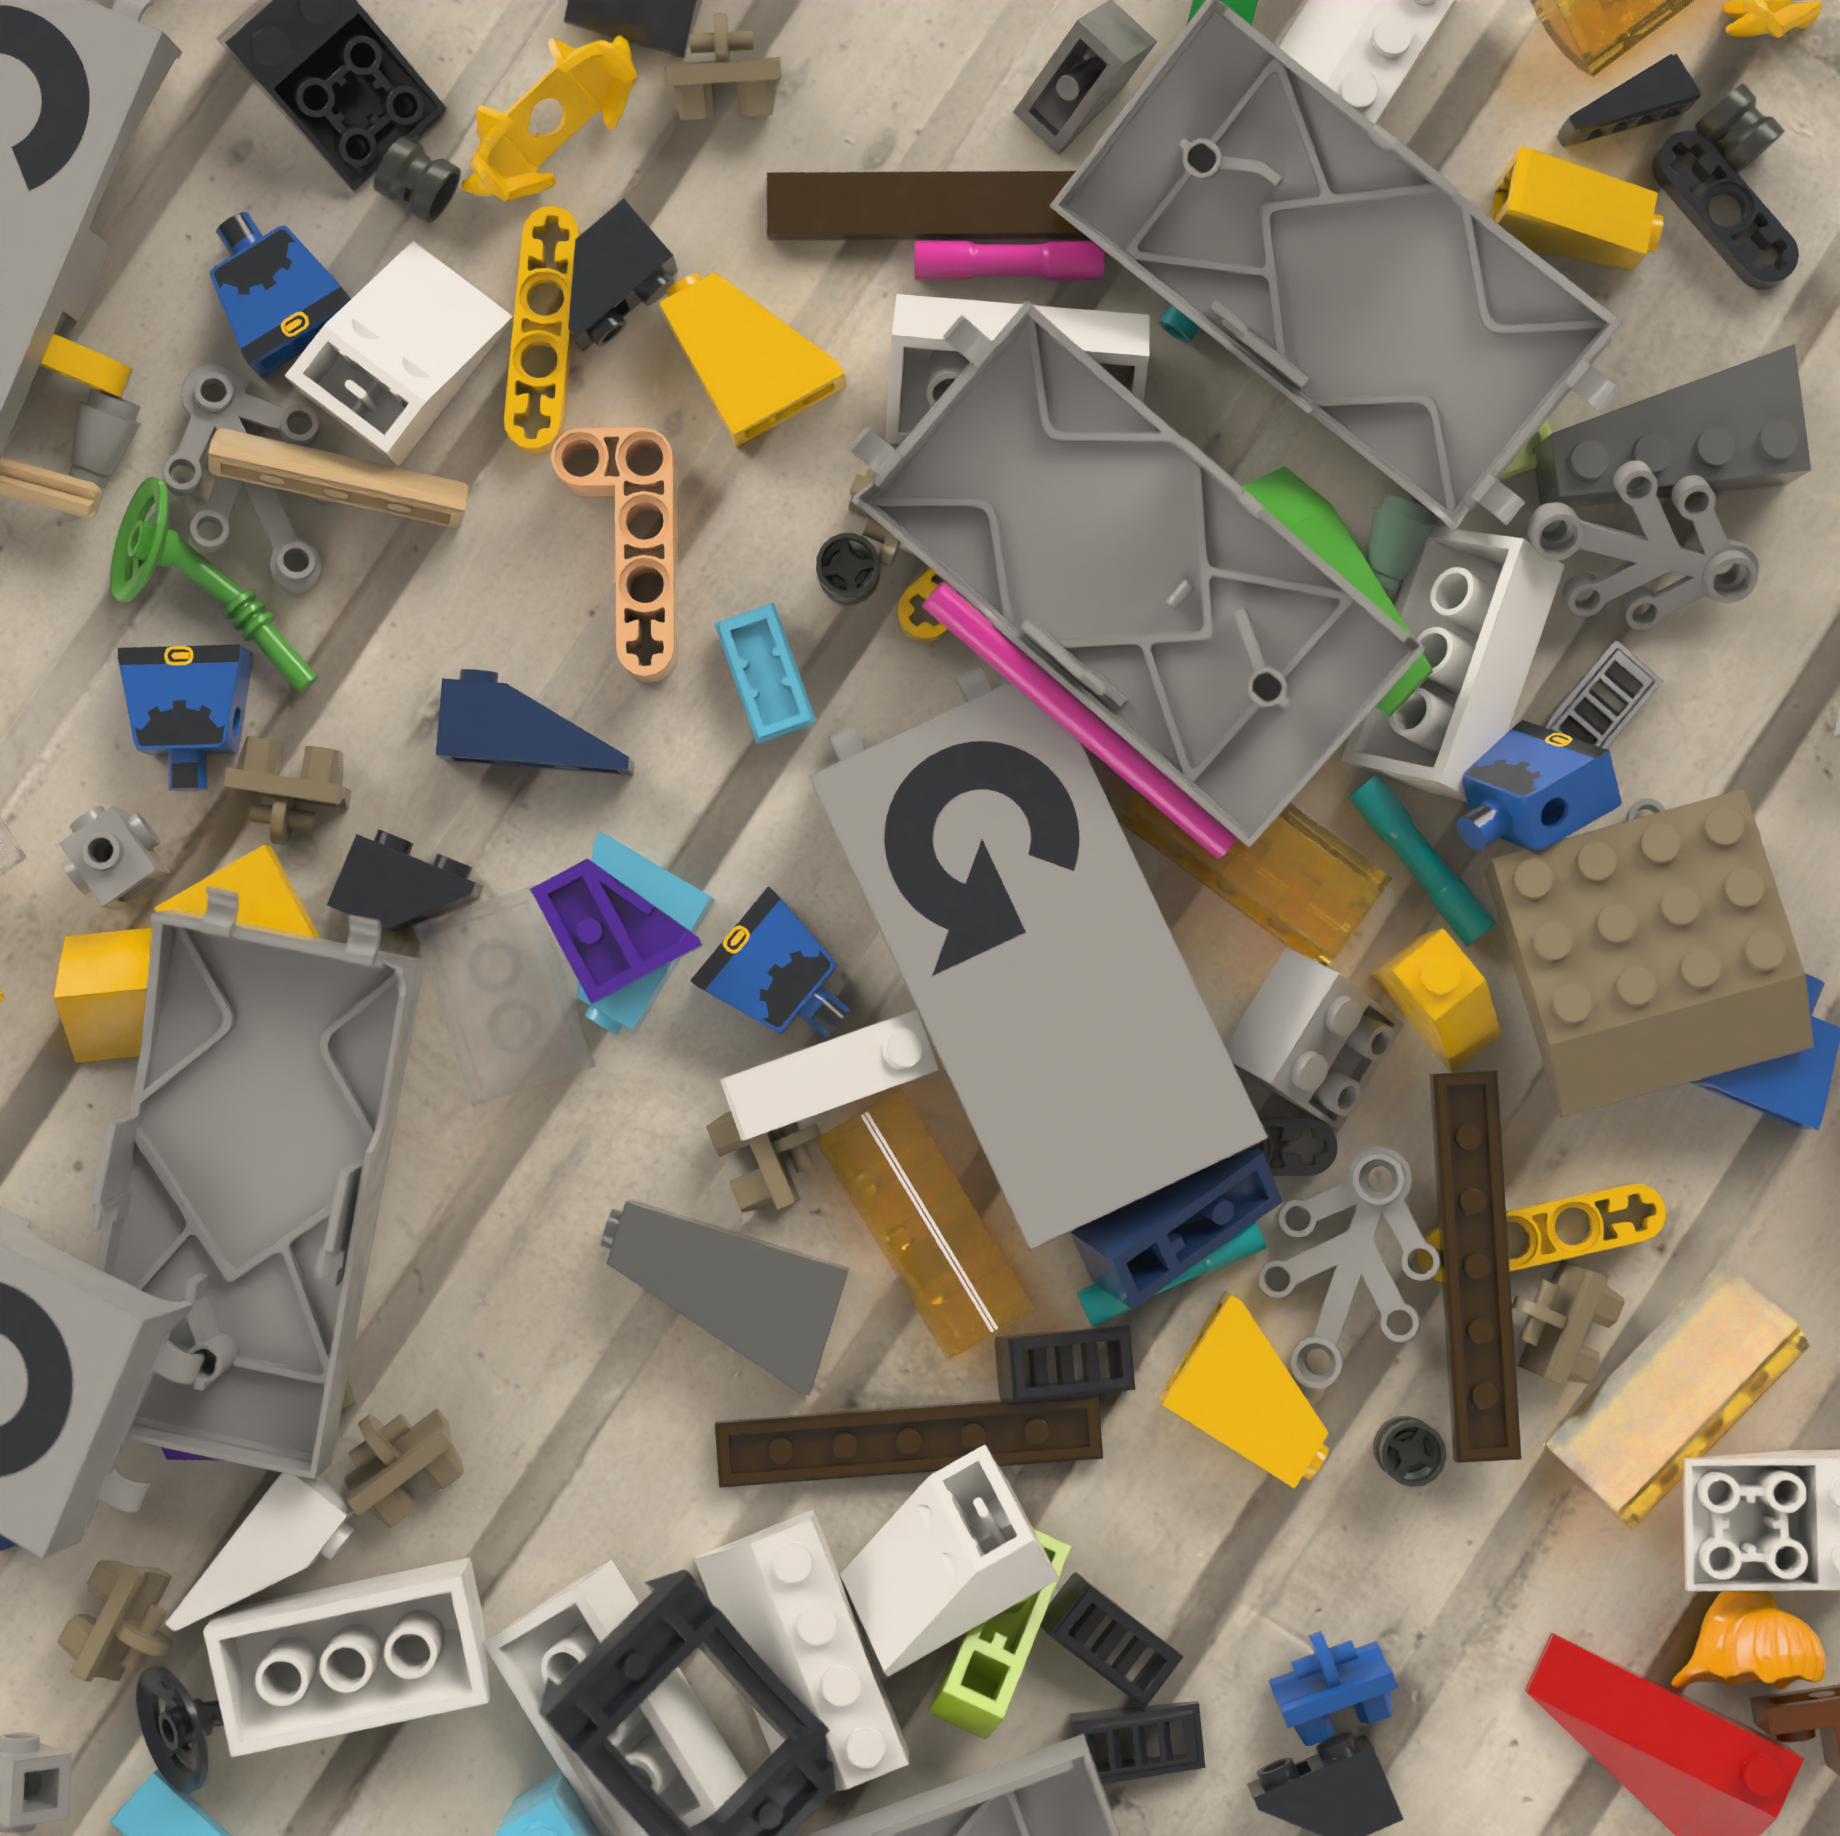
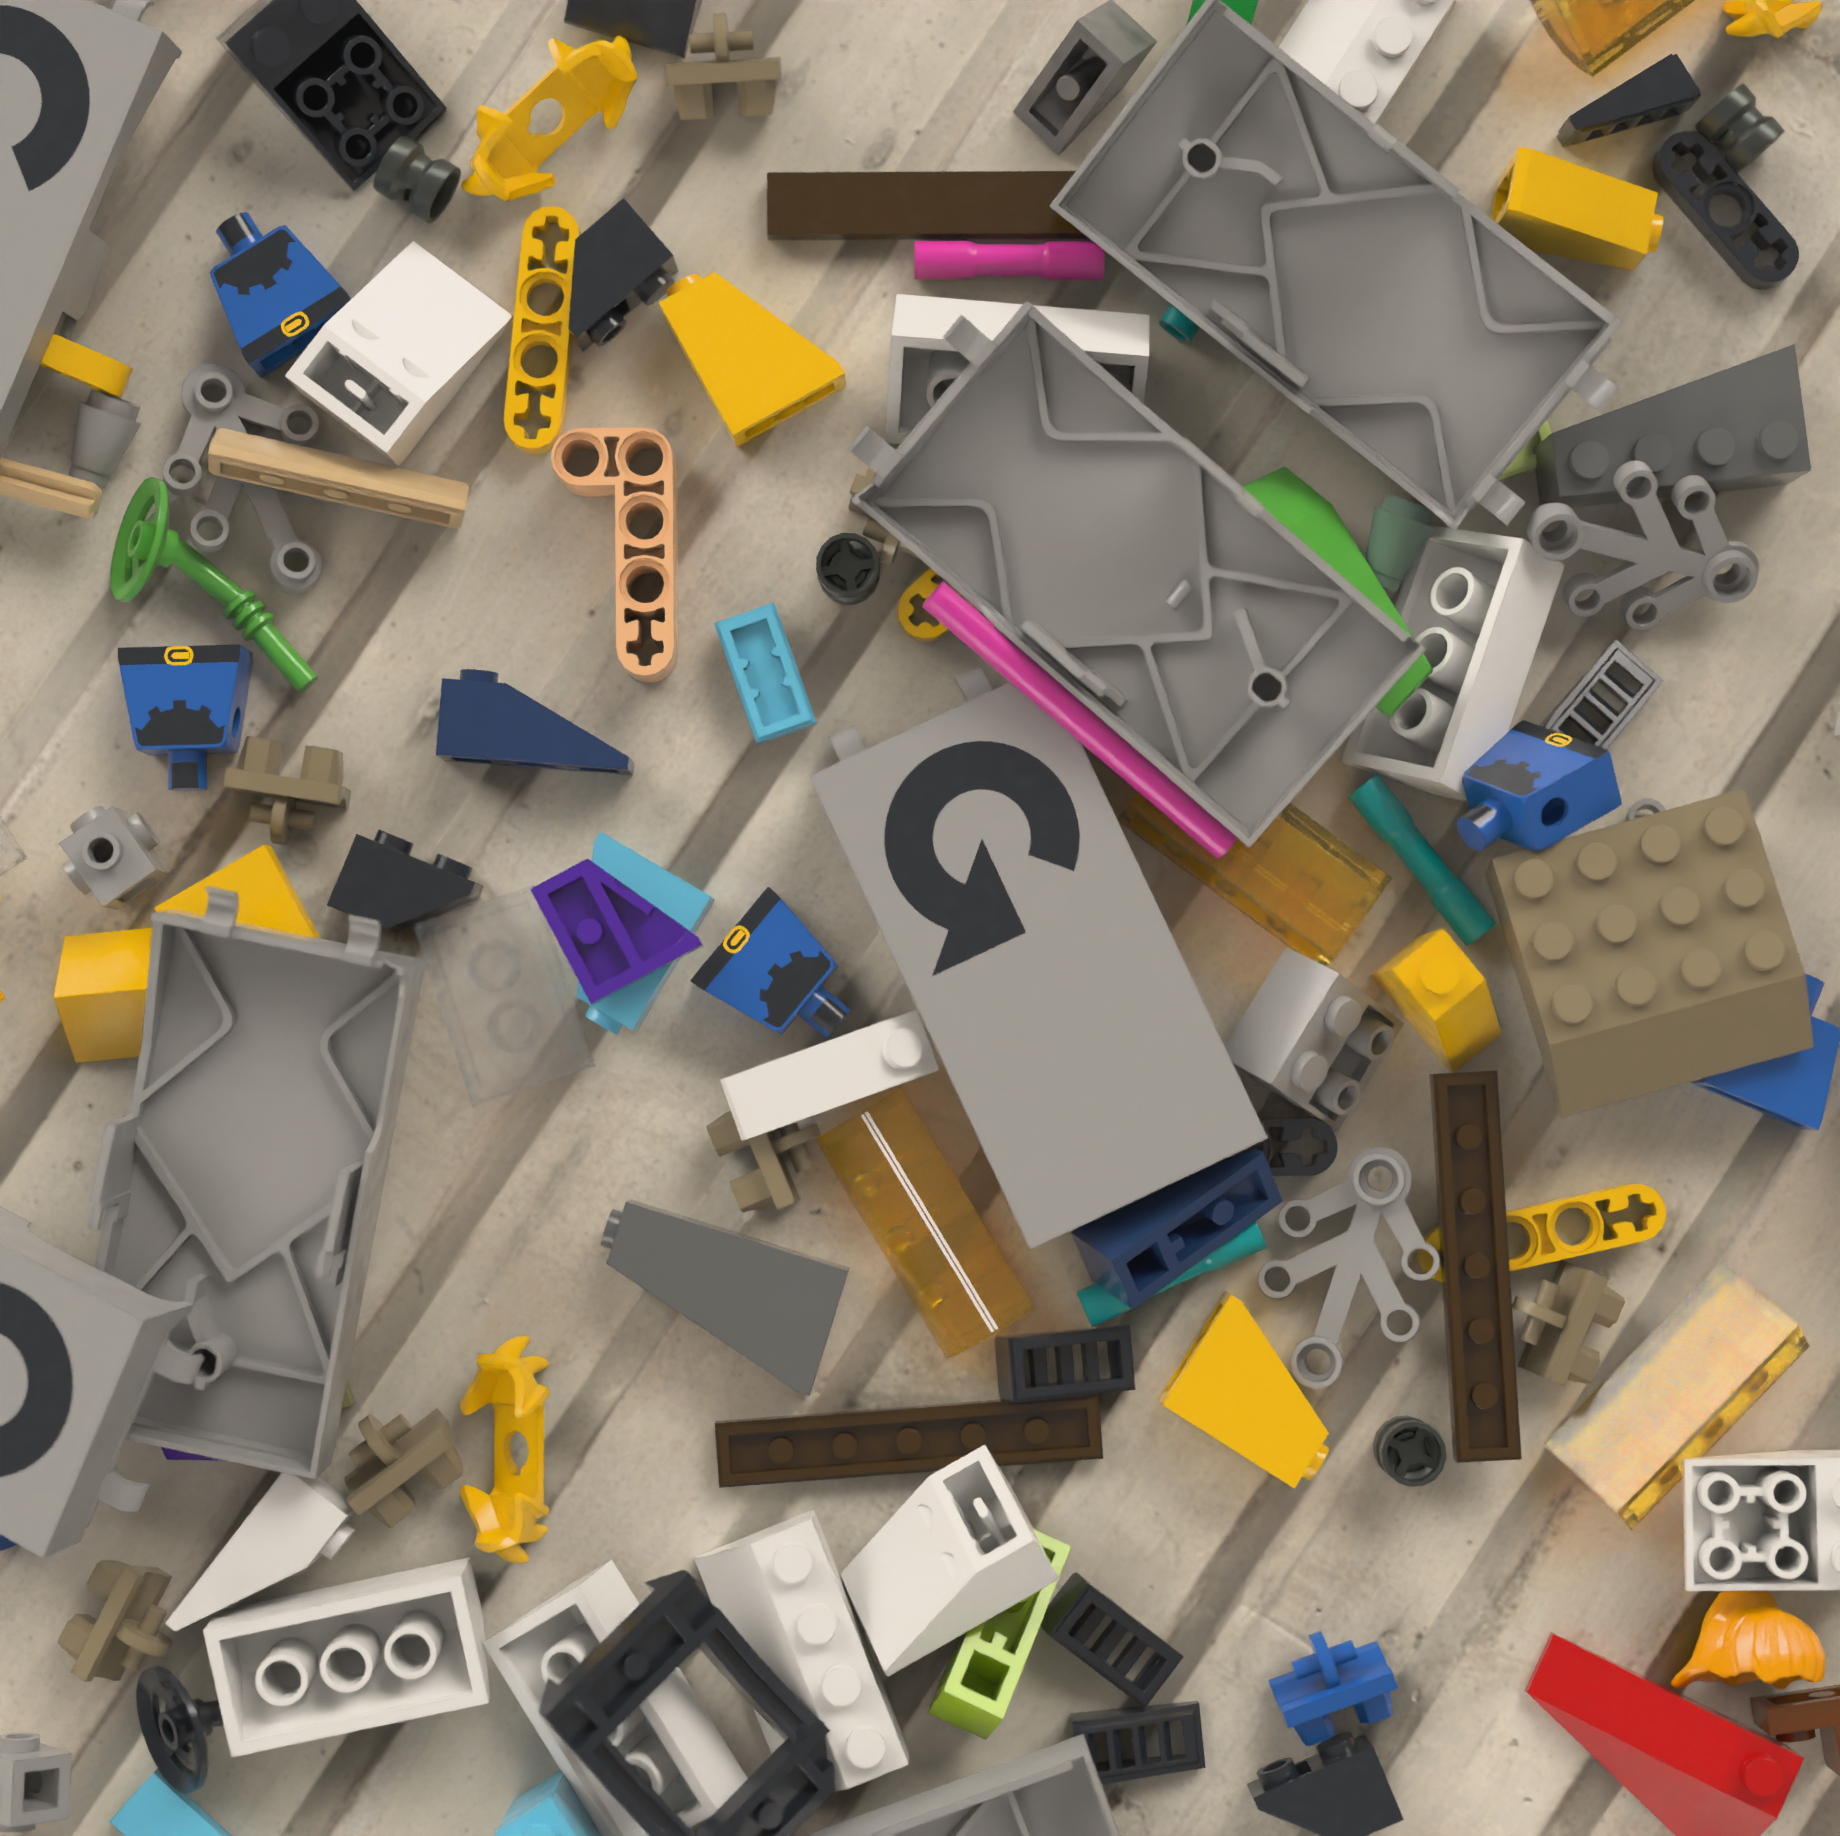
(517, 1499): none -> yellow piece

